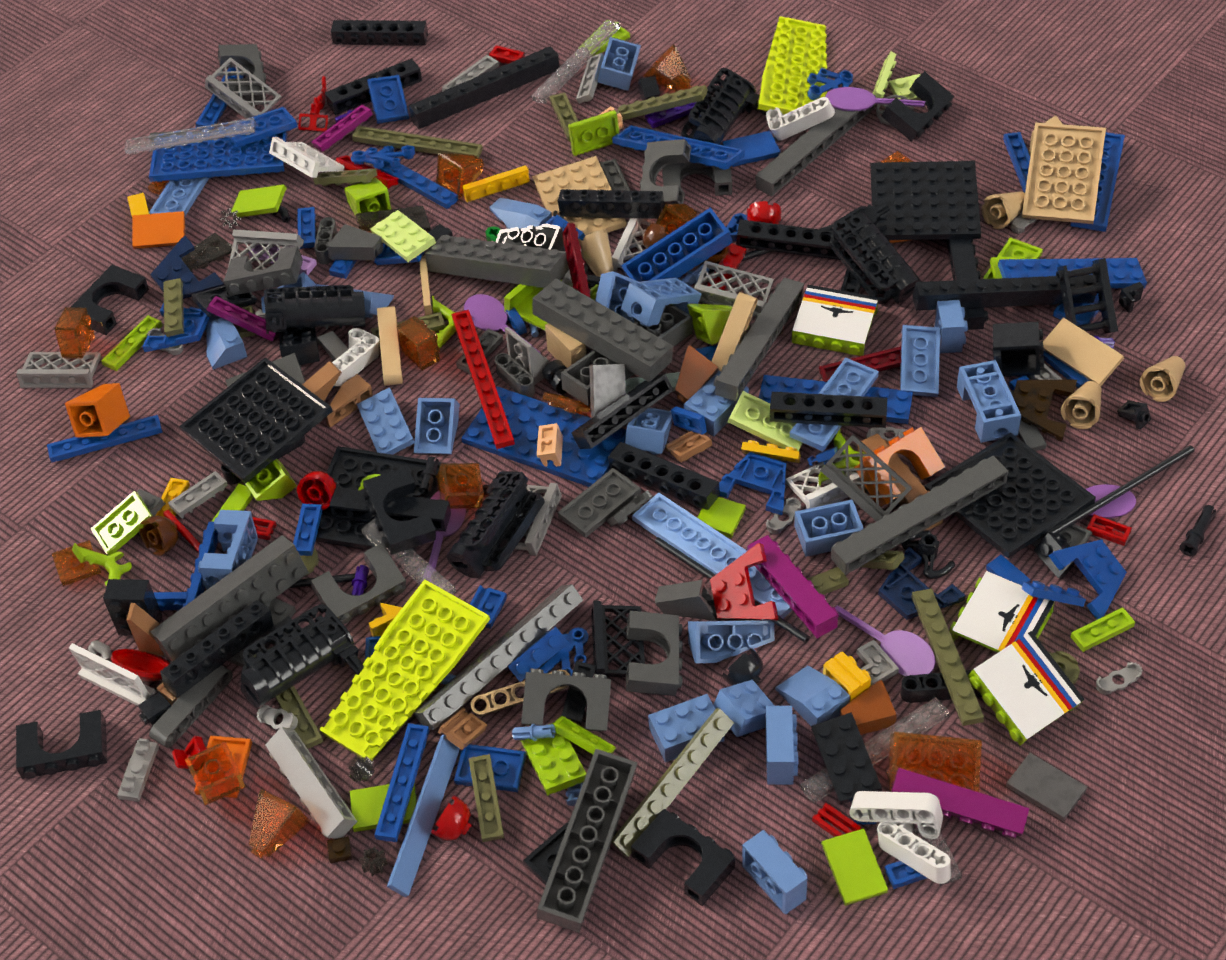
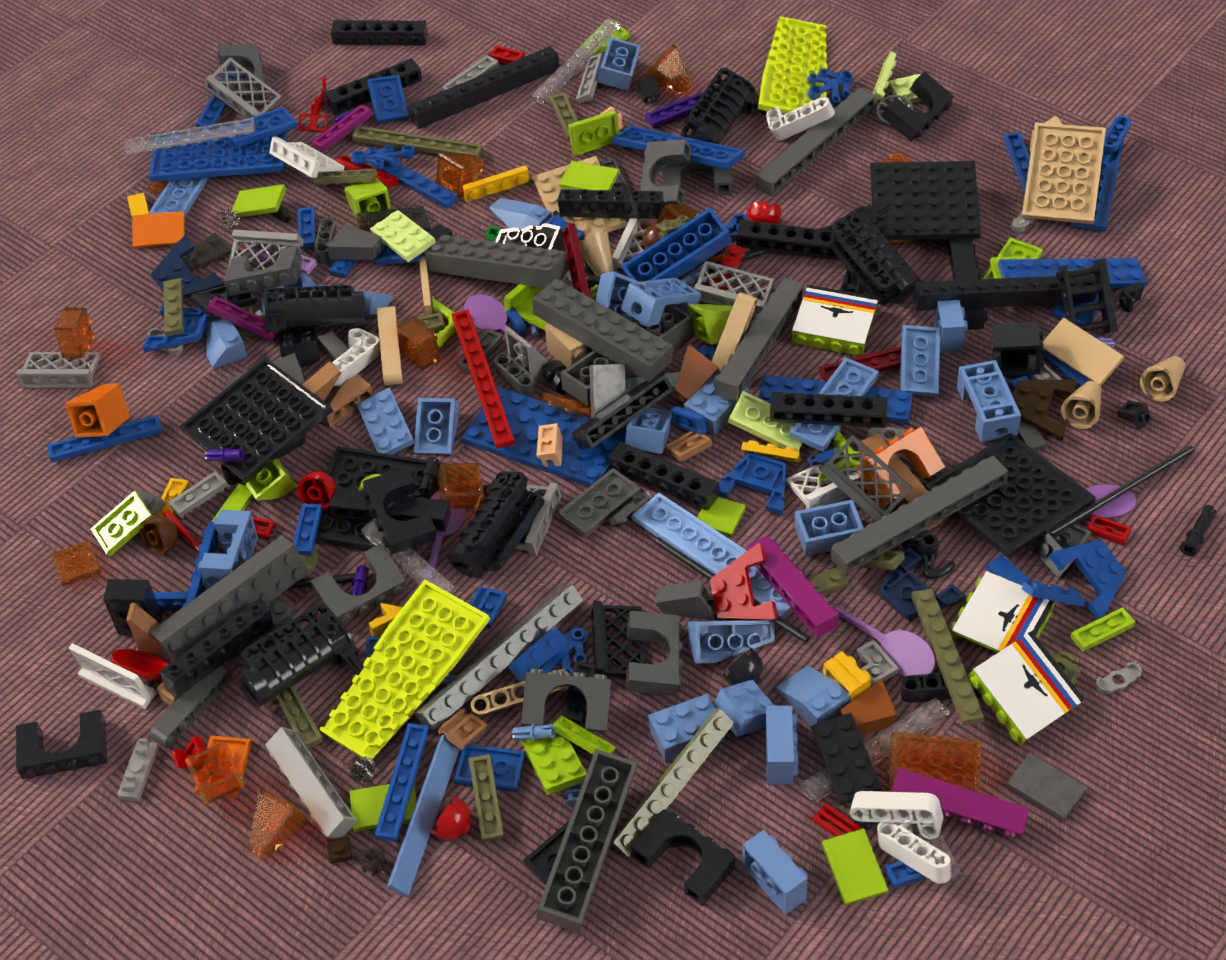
(99, 647): light grey arm -> none
(111, 282): black arch -> none
(114, 569): lime piece -> none
(130, 343): lime tile -> none
(153, 709): black brick -> none
(225, 455): none -> dark purple axle
(268, 715): light grey piece -> none
(588, 177): none -> lime tile
(662, 102): olive plate -> none
(669, 226): none -> olive hinge
(756, 147): blue tile -> none
(775, 525): light grey piece -> none
(859, 99): medium lavender piece -> none
(1002, 208): tan cone -> none
(1116, 133): none -> blue plate

